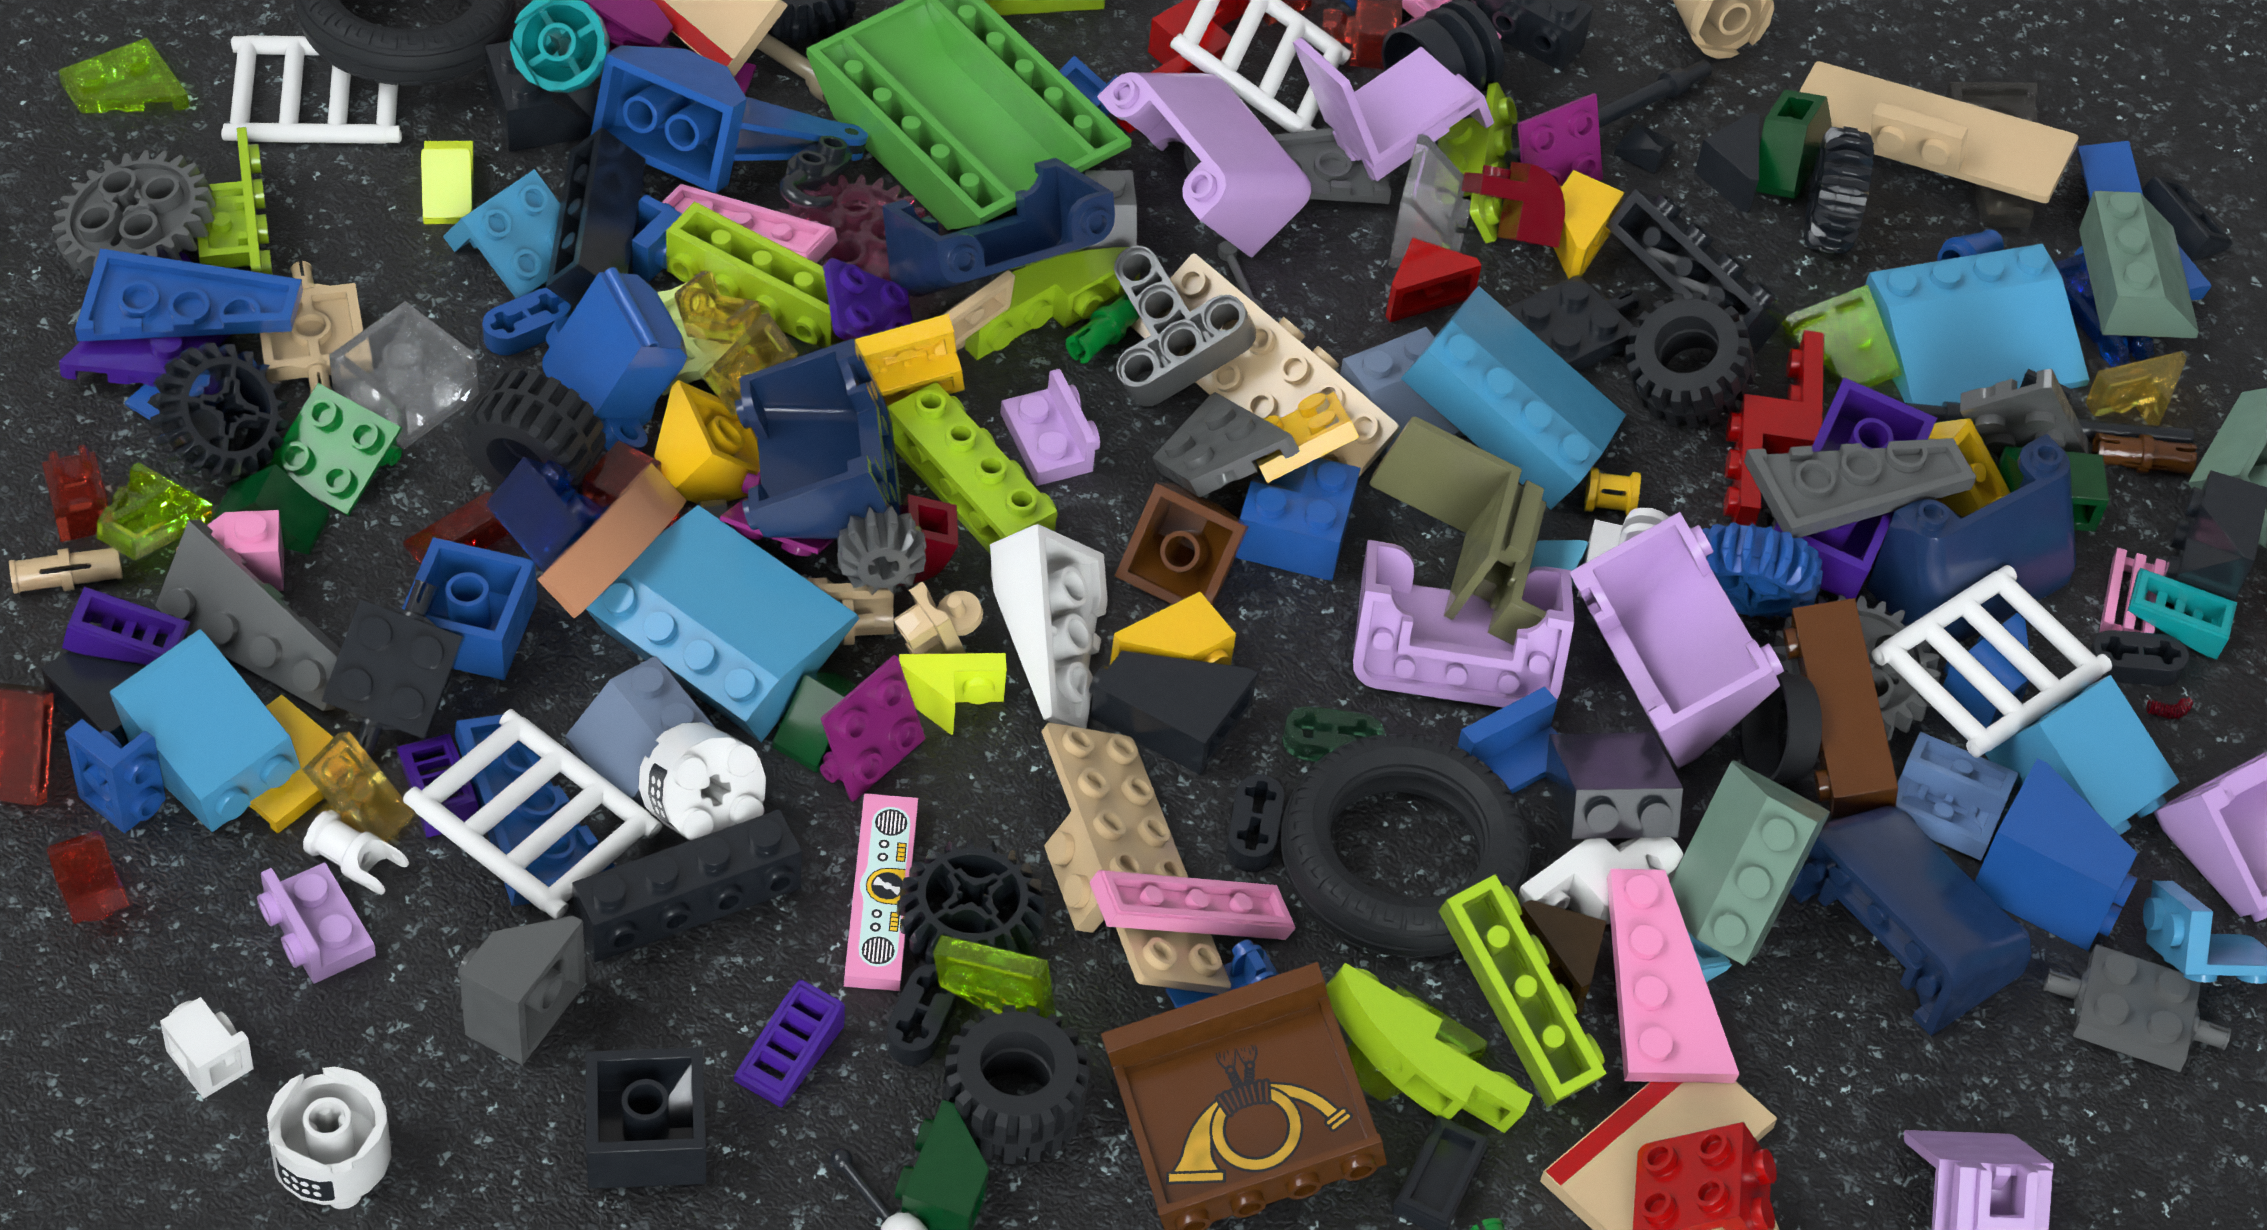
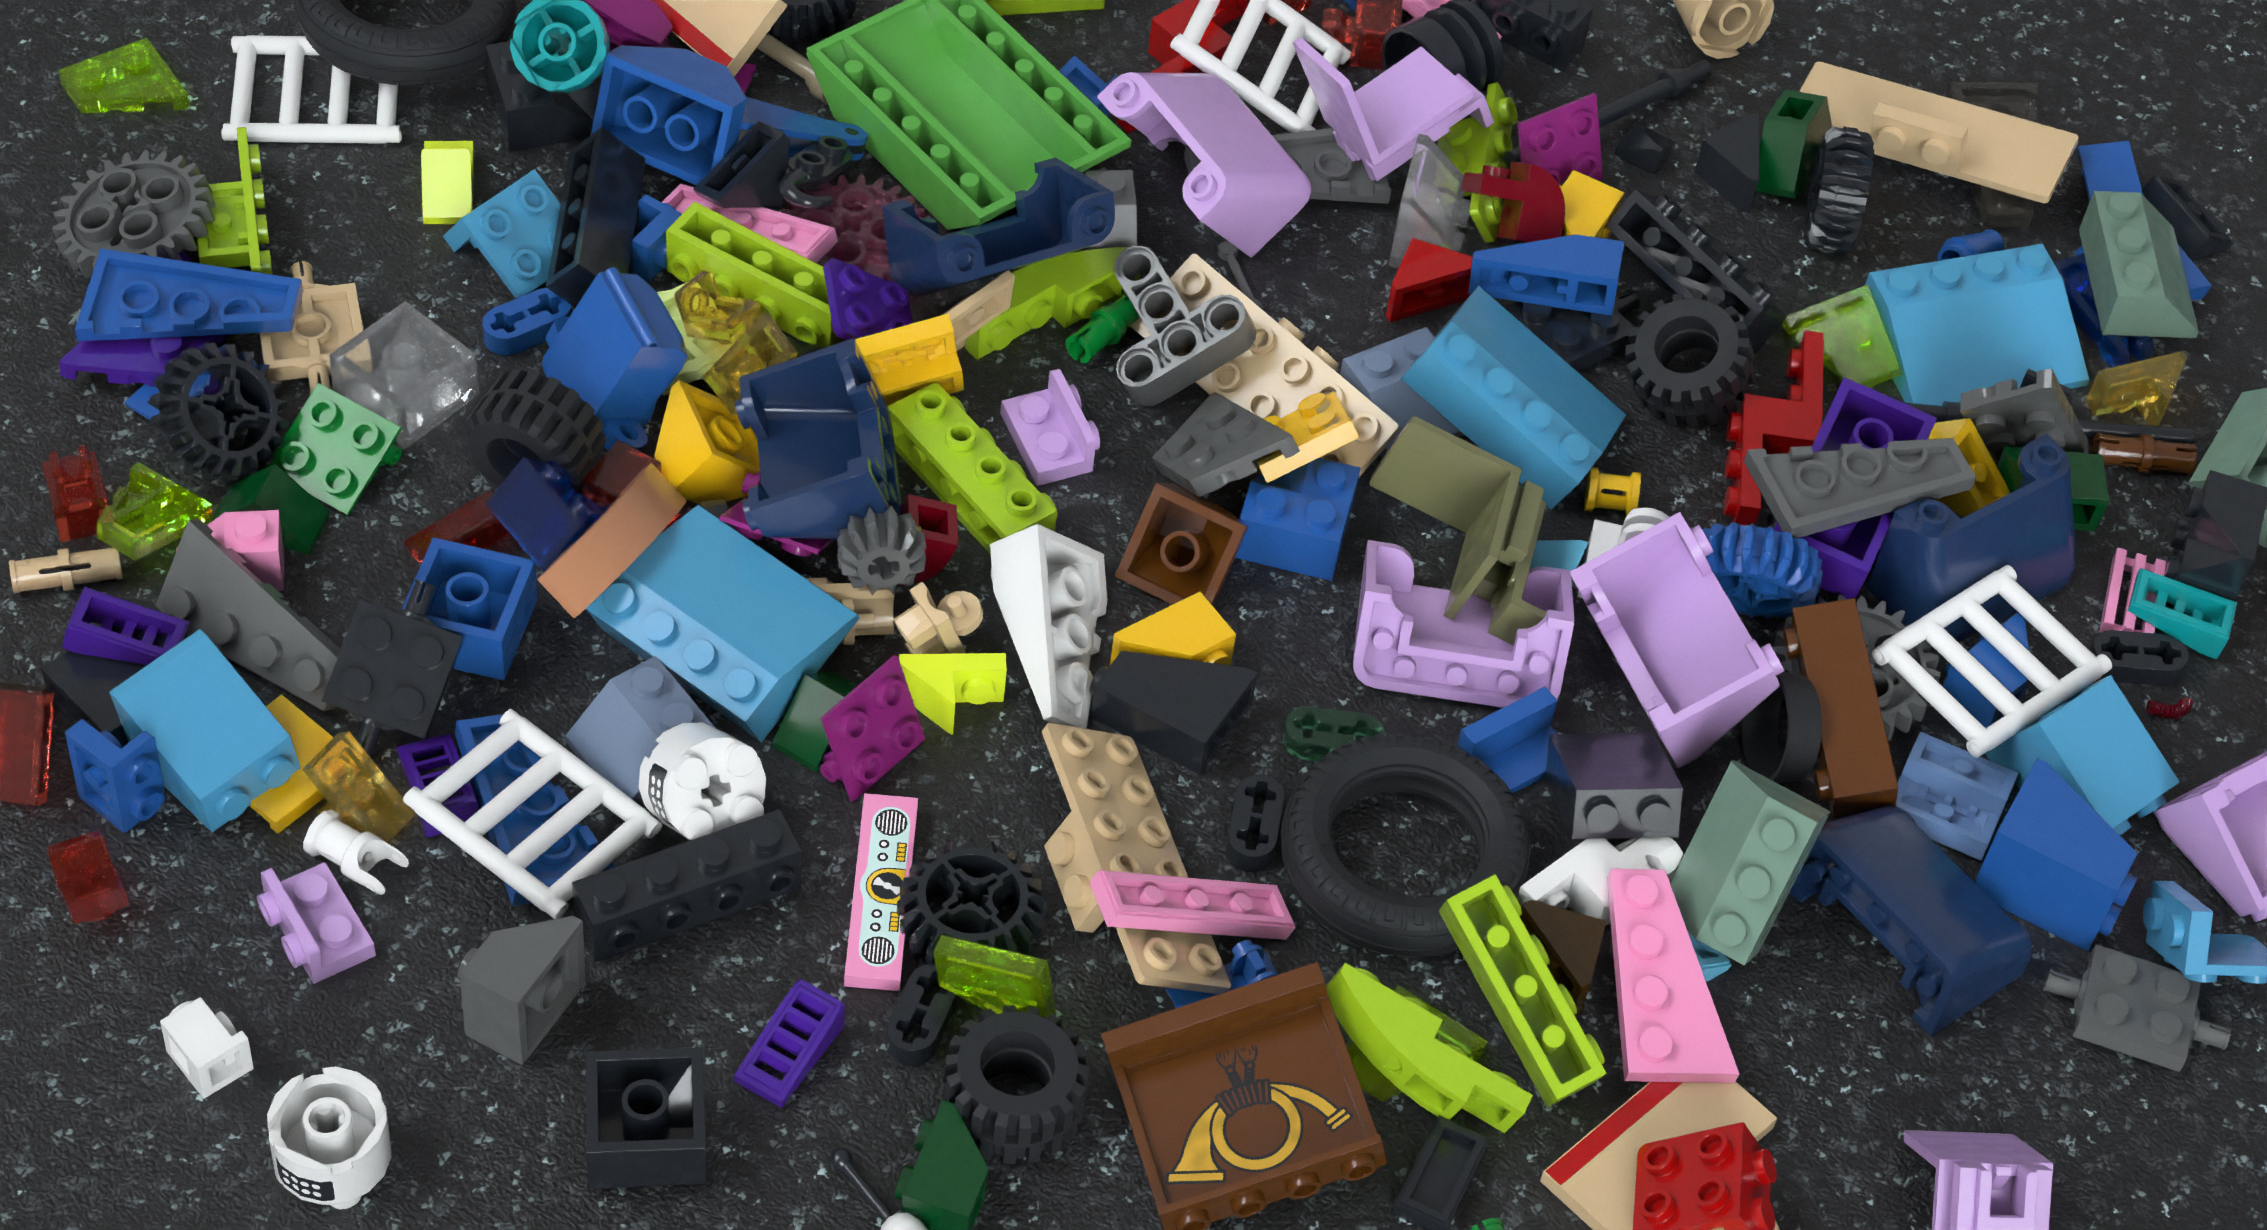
(749, 171): none -> black slope
(1553, 272): none -> blue slope

